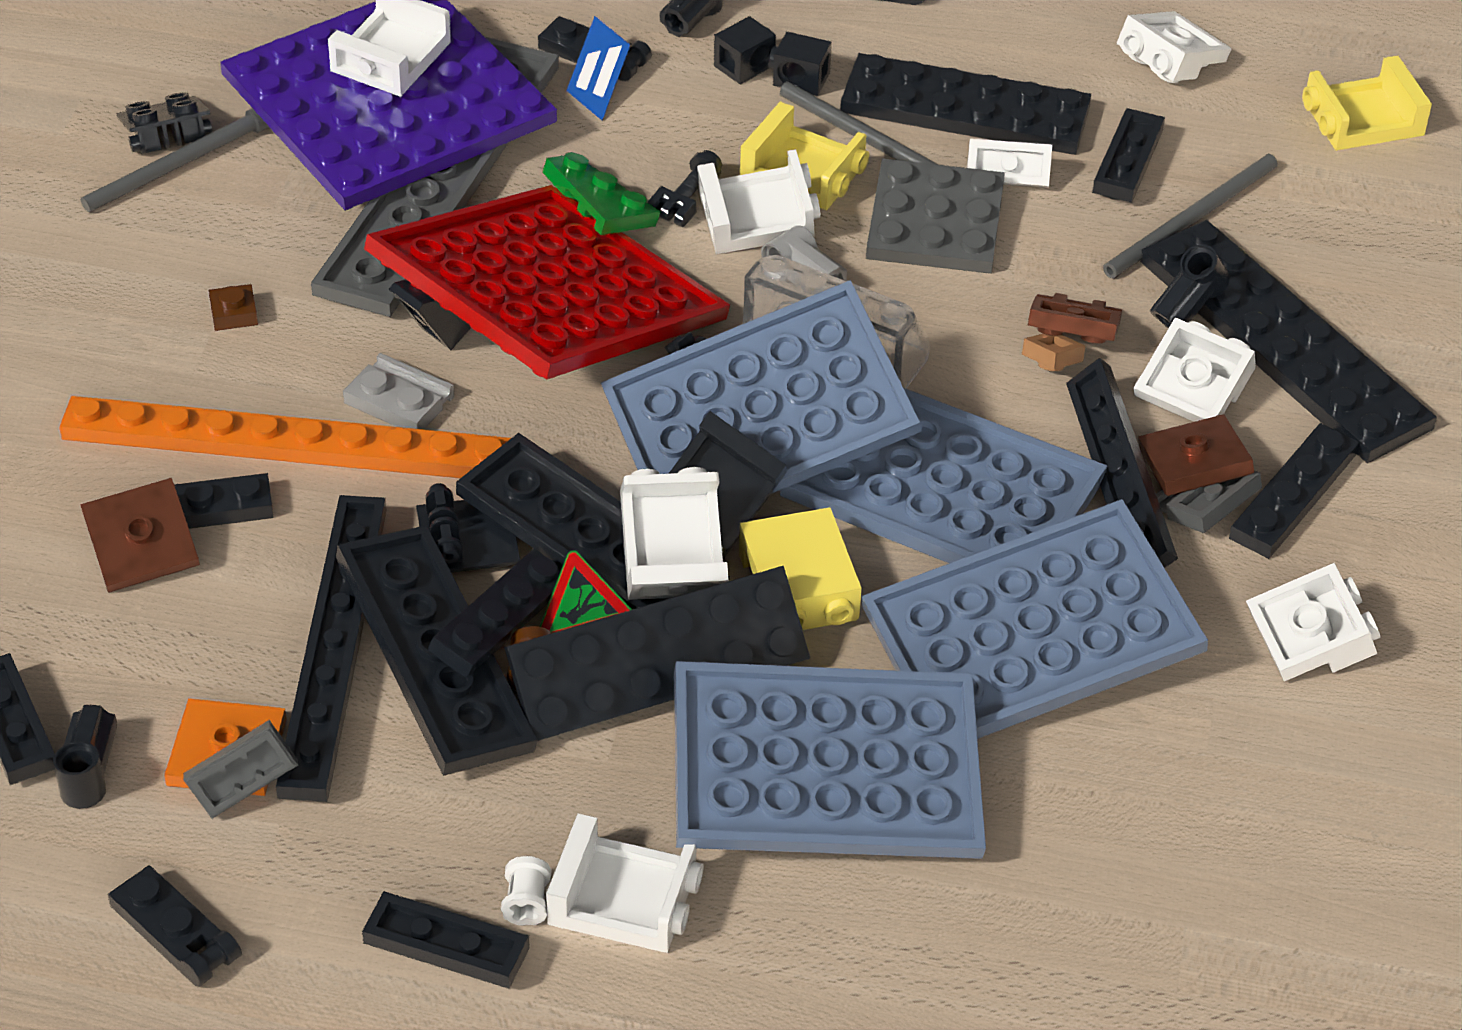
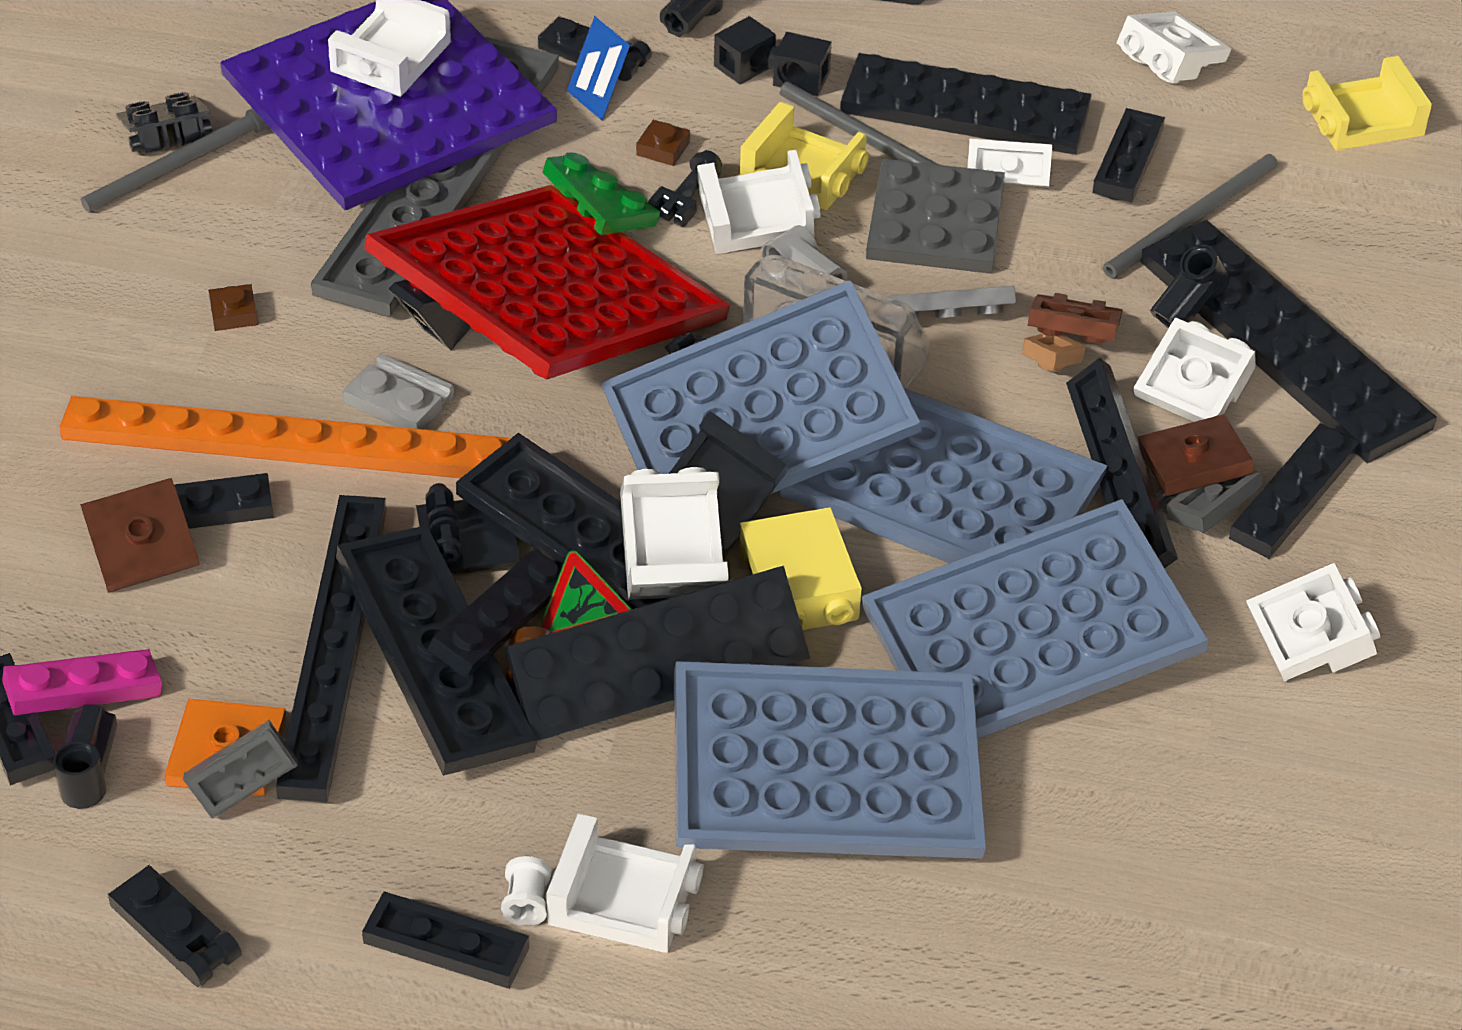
(81, 681): none -> dark pink plate
(663, 142): none -> reddish brown plate
(949, 303): none -> flat silver plate

